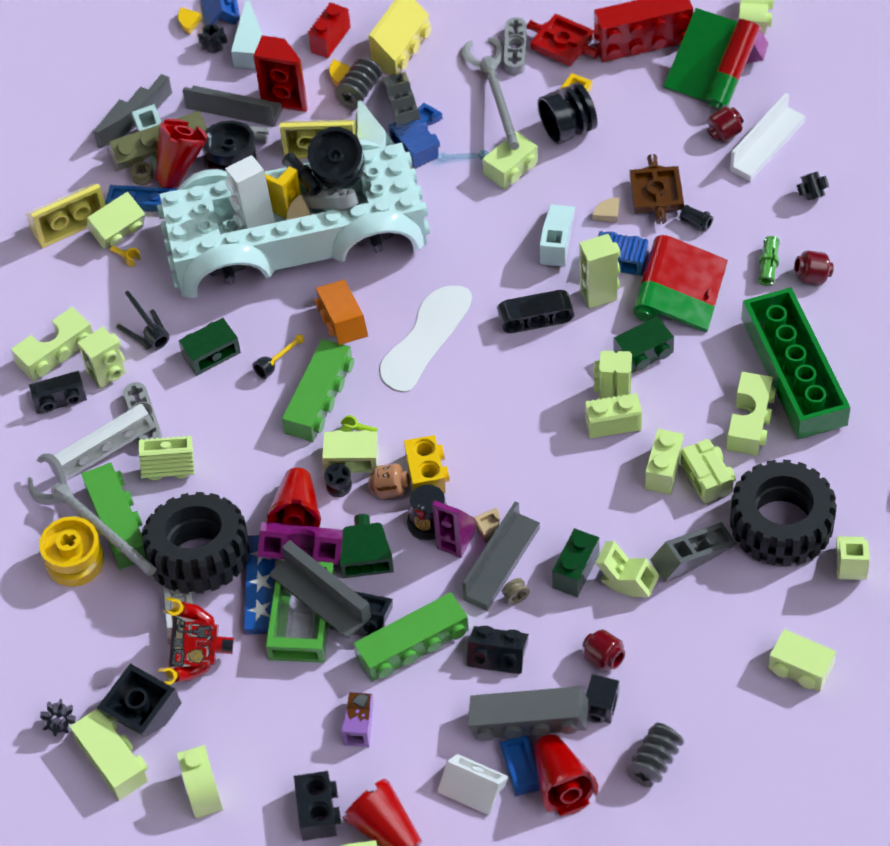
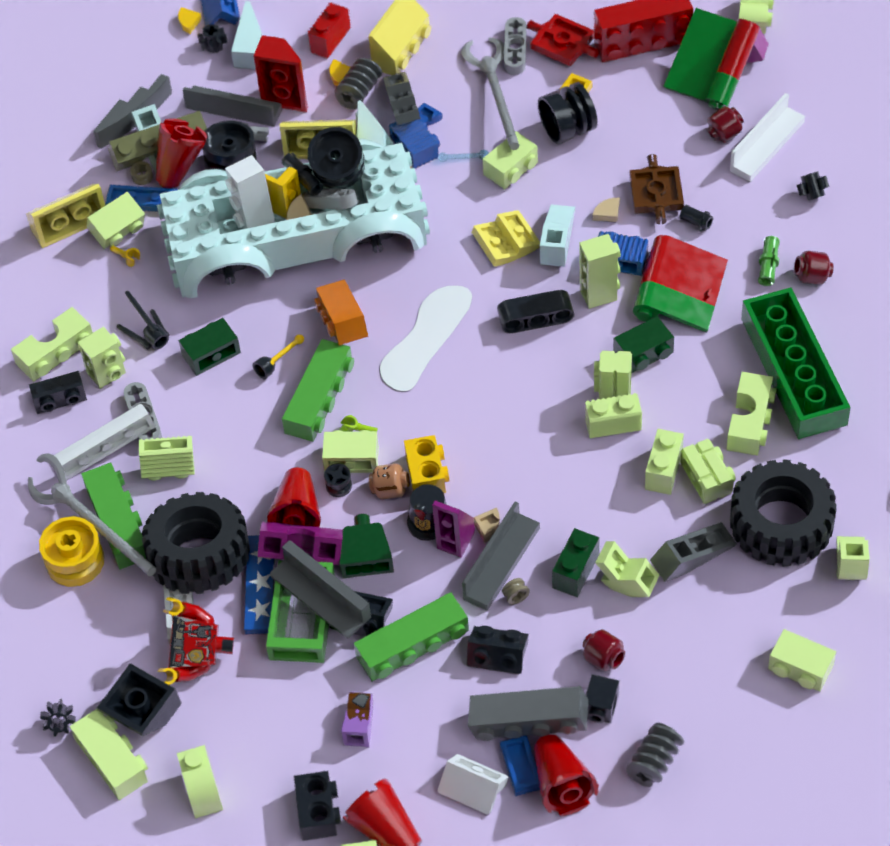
(506, 238): none -> light yellow slope

